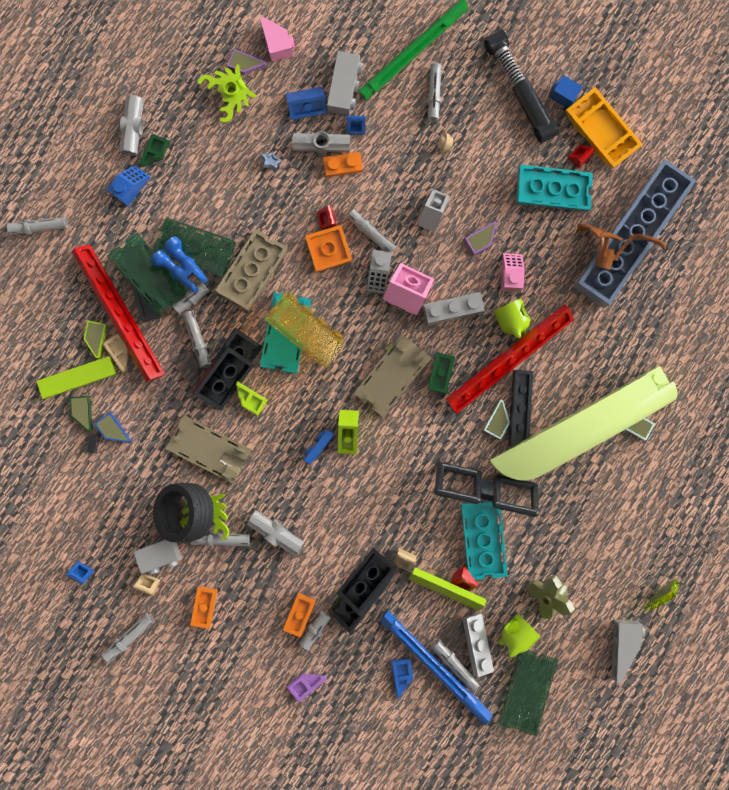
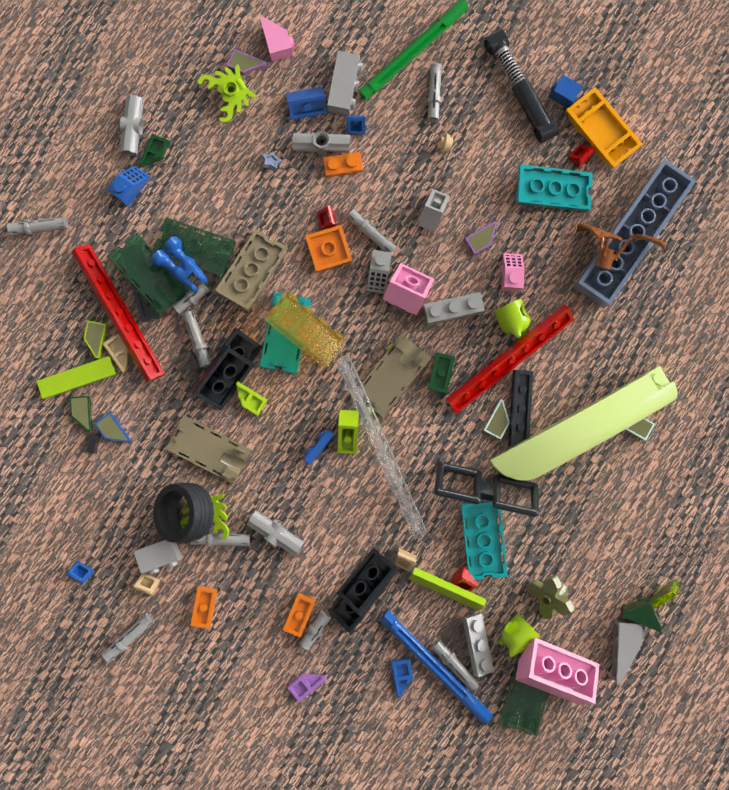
(384, 453): none -> clear plate
(558, 672): none -> bright pink slope
(642, 613): none -> dark green slope

